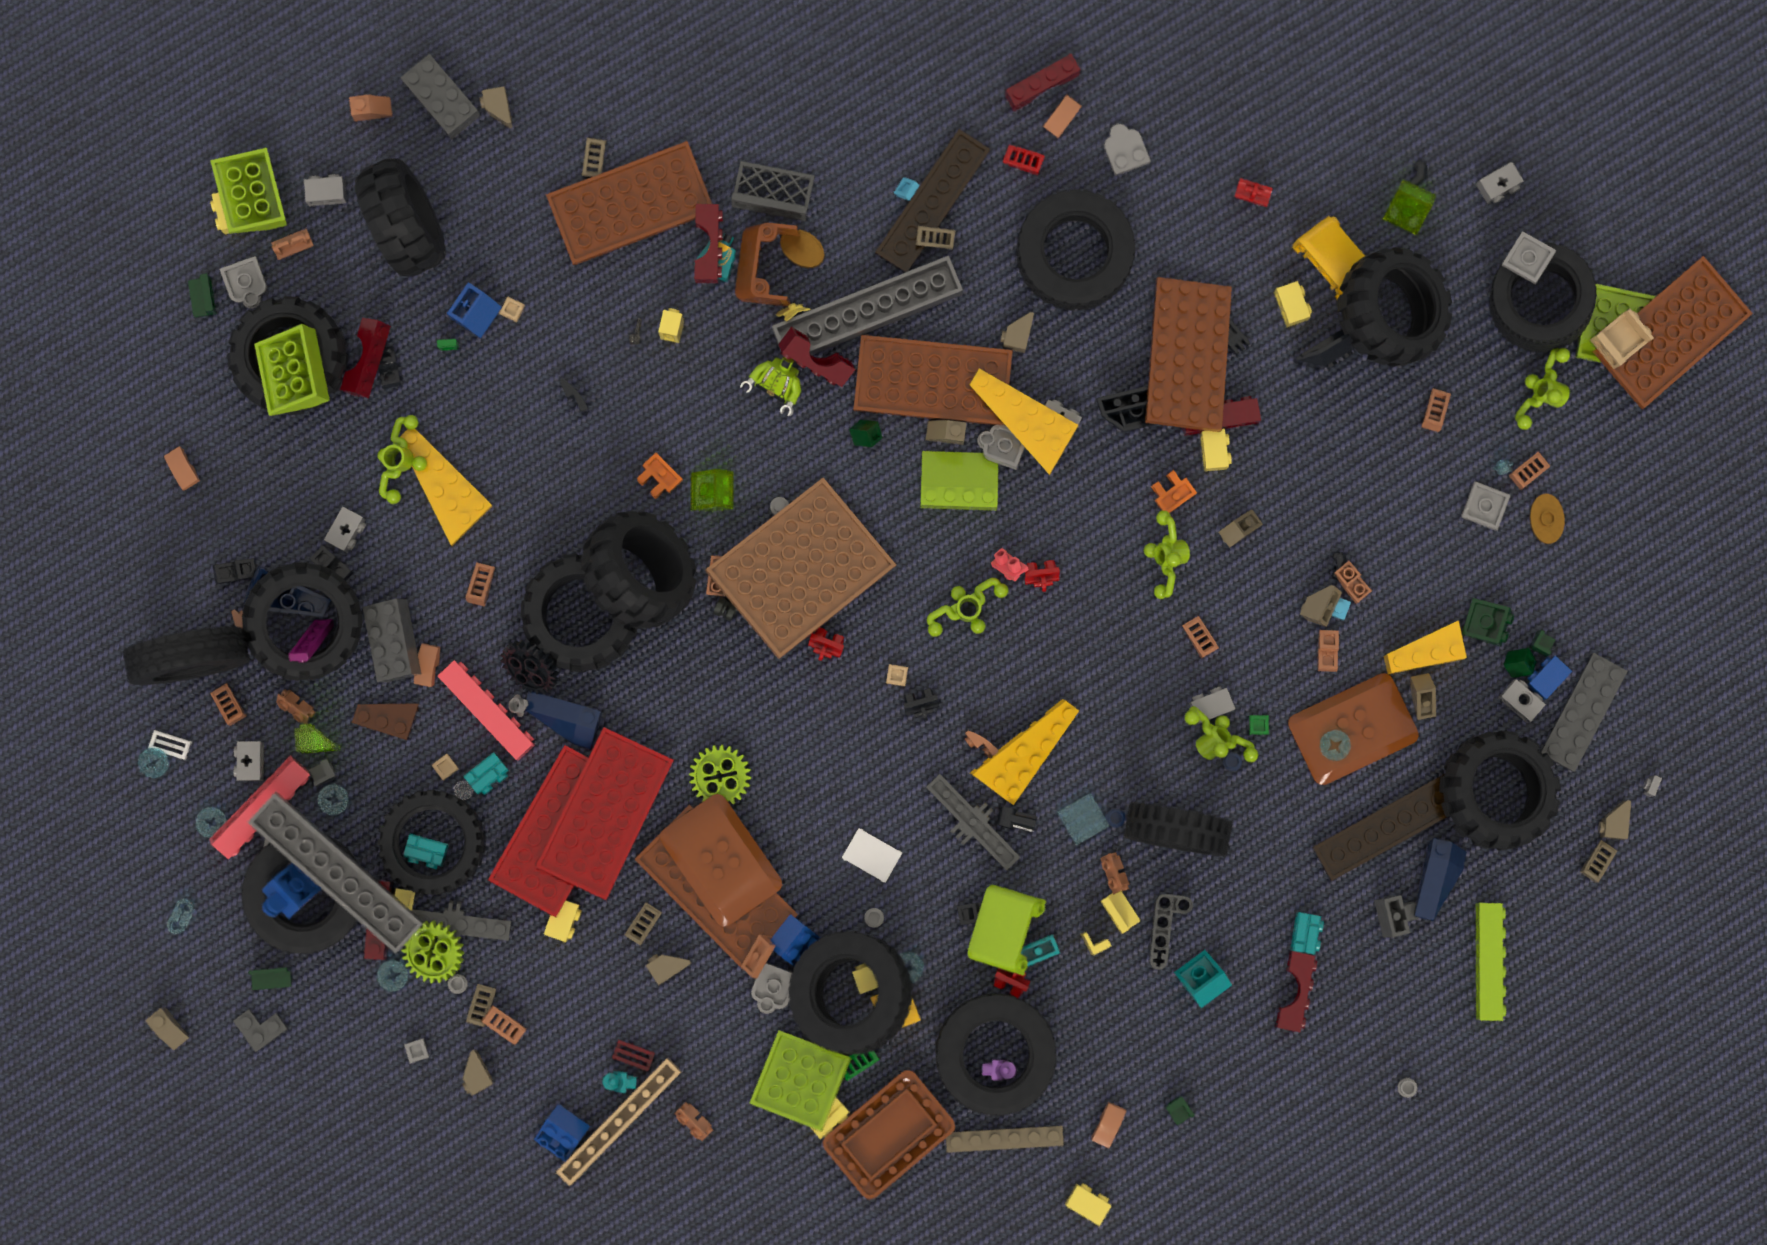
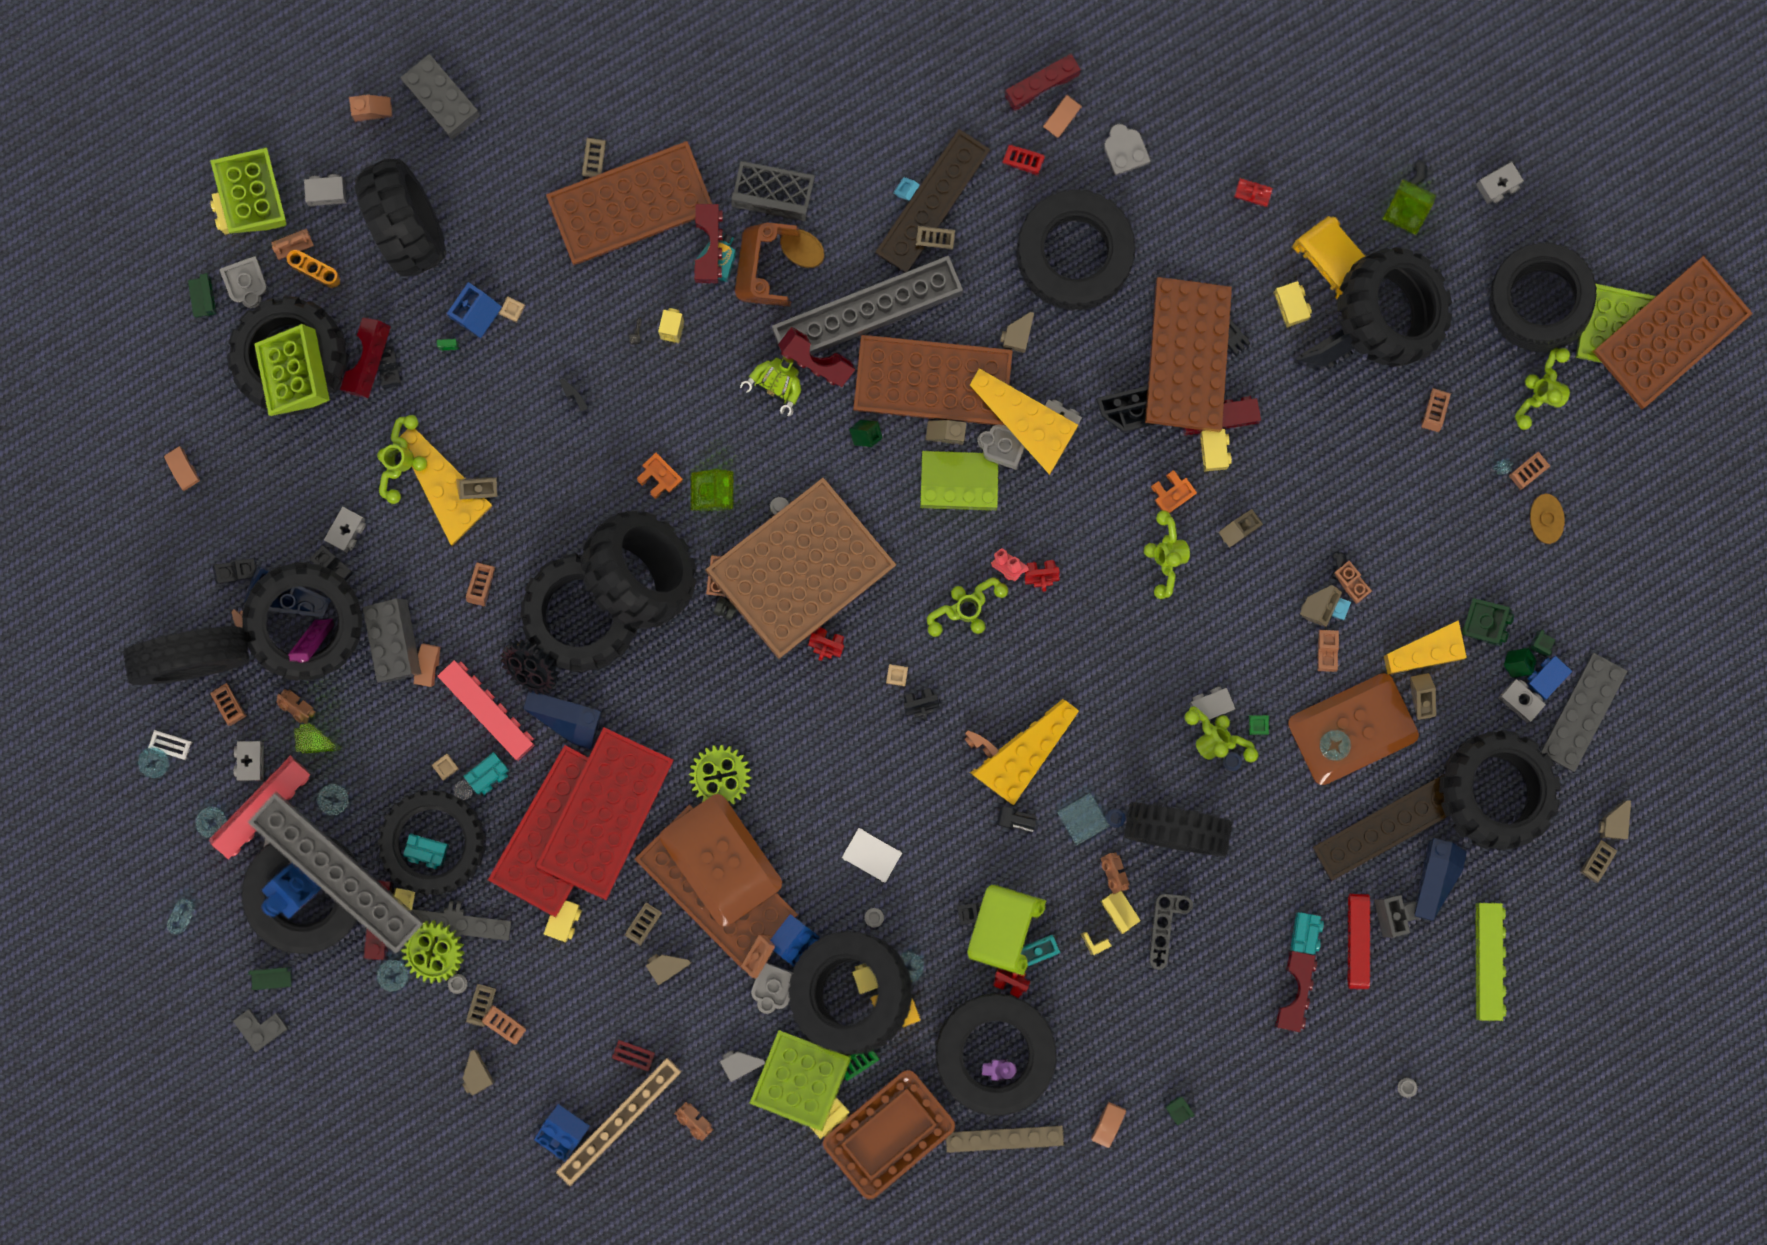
(167, 1028): dark tan slope -> none
(305, 264): none -> light orange beam
(323, 773): dark grey panel -> none
(387, 718): reddish brown wing -> none
(416, 1050): light grey plate -> none
(477, 487): none -> dark tan slope
(497, 105): dark tan slope -> none
(518, 705): light grey plate -> none
(619, 1081): teal hips -> none
(739, 1064): none -> light grey slope
(791, 311): light yellow piece -> none
(973, 822): dark grey hinge -> none
(1088, 1204): light yellow brick -> none
(1202, 653): nougat slope -> none
(1203, 978): teal slope -> none
(1358, 941): none -> red beam
(1485, 506): light grey tile -> none
(1529, 257): light grey plate -> none
(1622, 338): tan panel -> none
(1651, 785): light grey plate -> none

